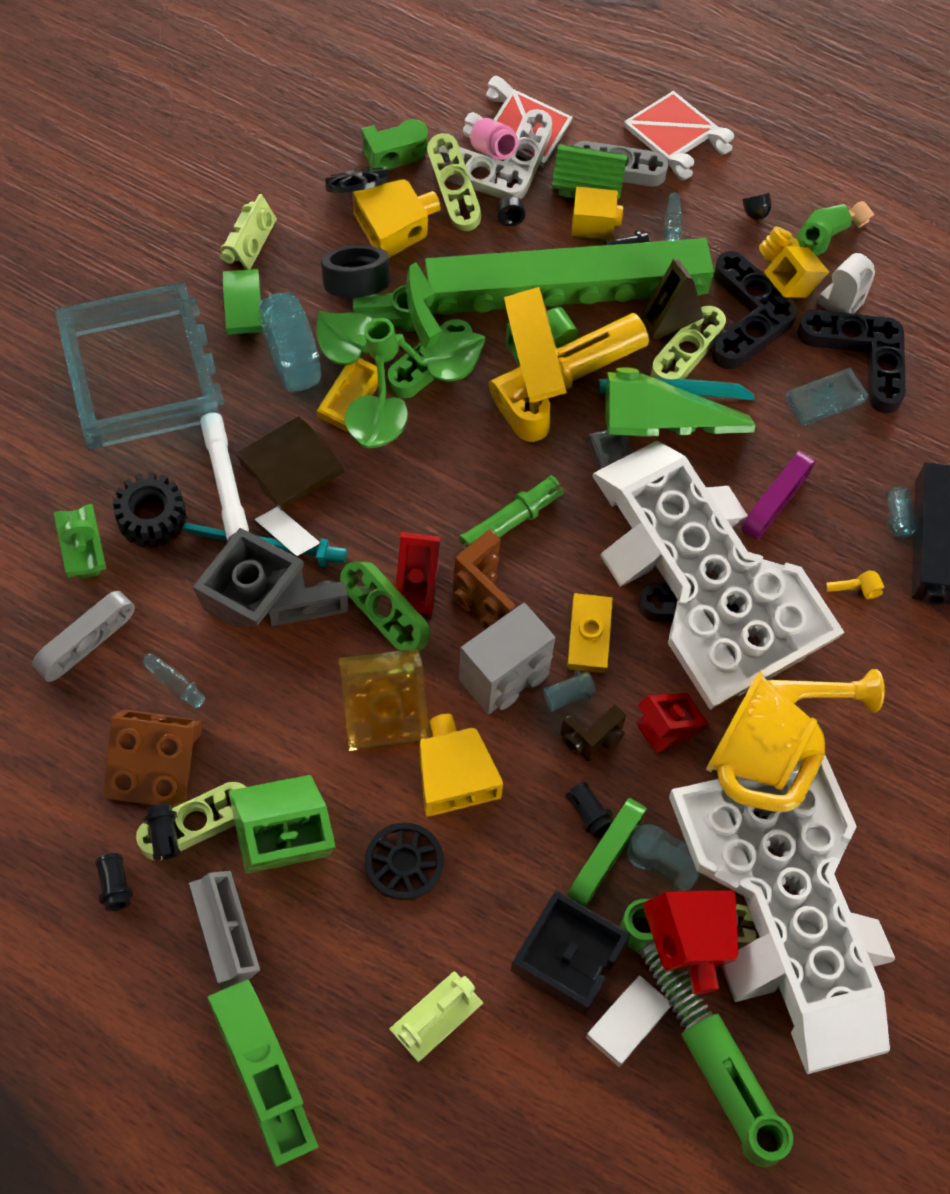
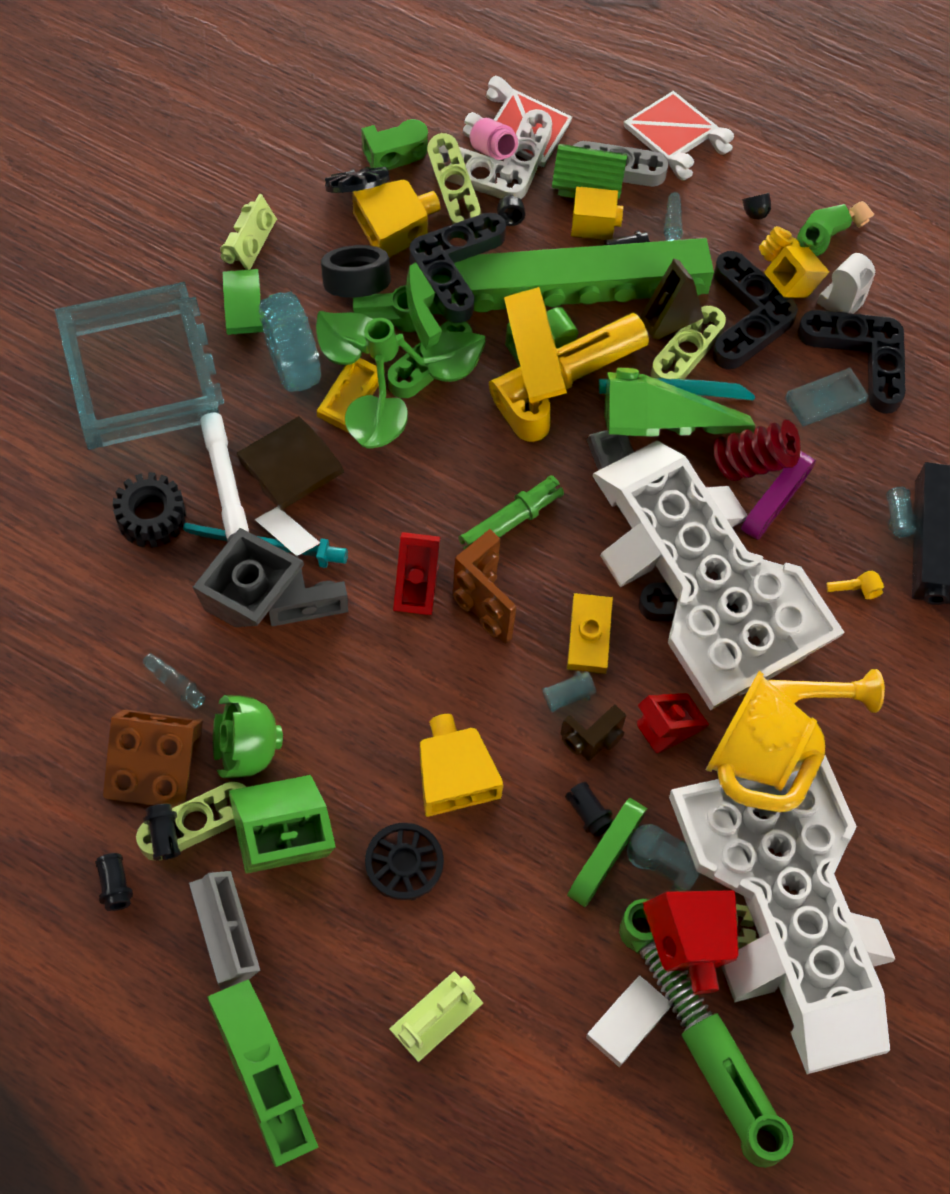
(80, 542): bright green hips -> none
(83, 636): light grey beam -> none
(245, 736): none -> bright green cylinder
(384, 699): clear yellow slope -> none
(401, 609): bright green beam -> none
(489, 230): none -> black beam
(506, 659): light grey brick -> none
(569, 952): black piece -> none
(758, 451): none -> dark red piece

